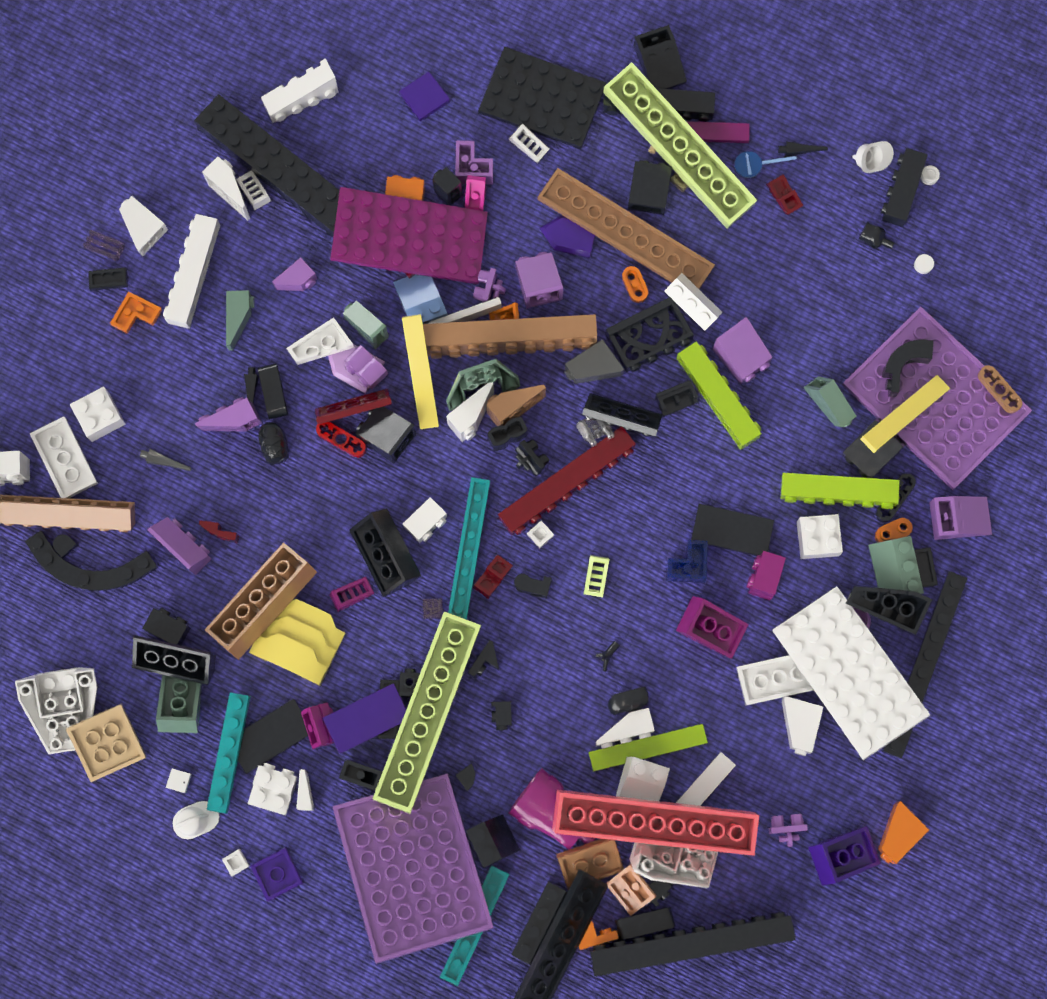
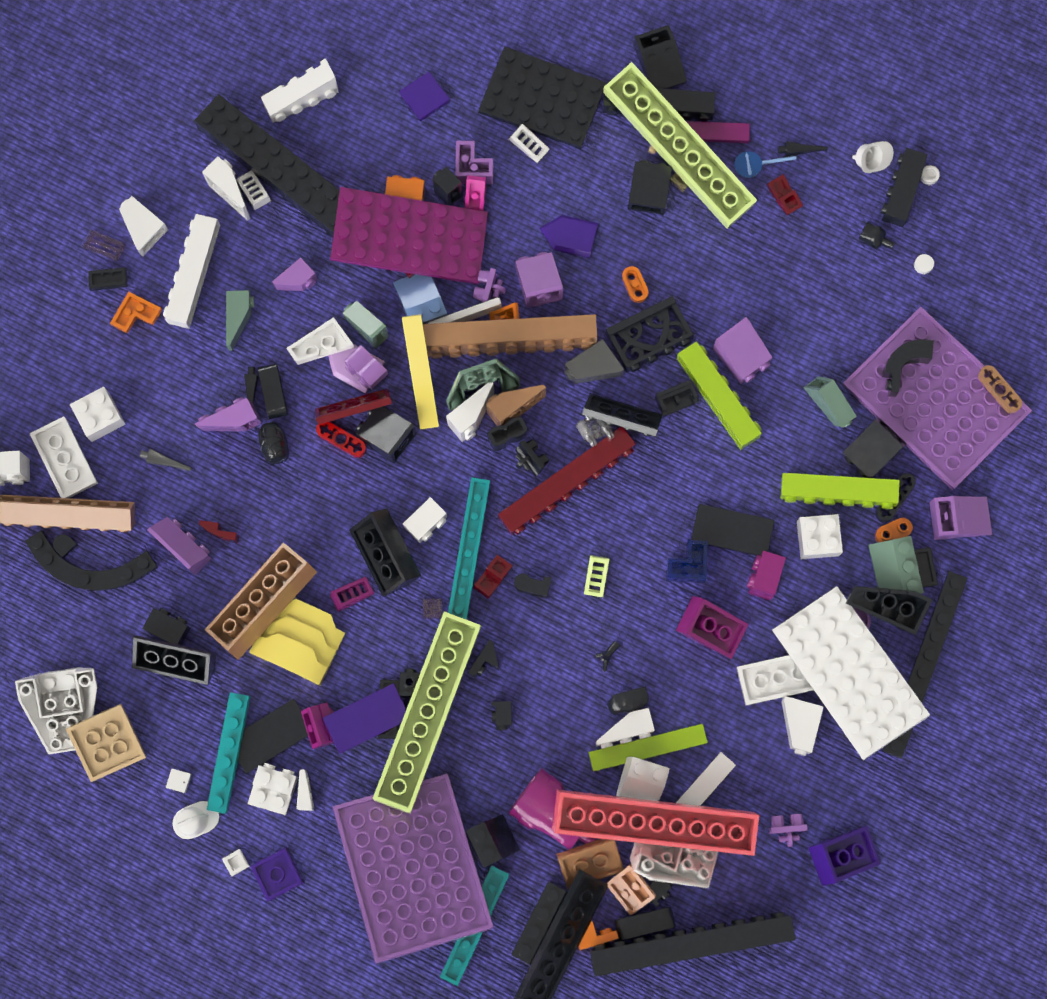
(178, 705): sand green slope -> none
(360, 775): black slope -> none
(467, 777): black tile -> none
(540, 534): white plate -> none
(623, 229): medium nougat plate -> none
(693, 301): white brick -> none
(900, 834): orange slope -> none
(905, 413): light yellow tile -> none

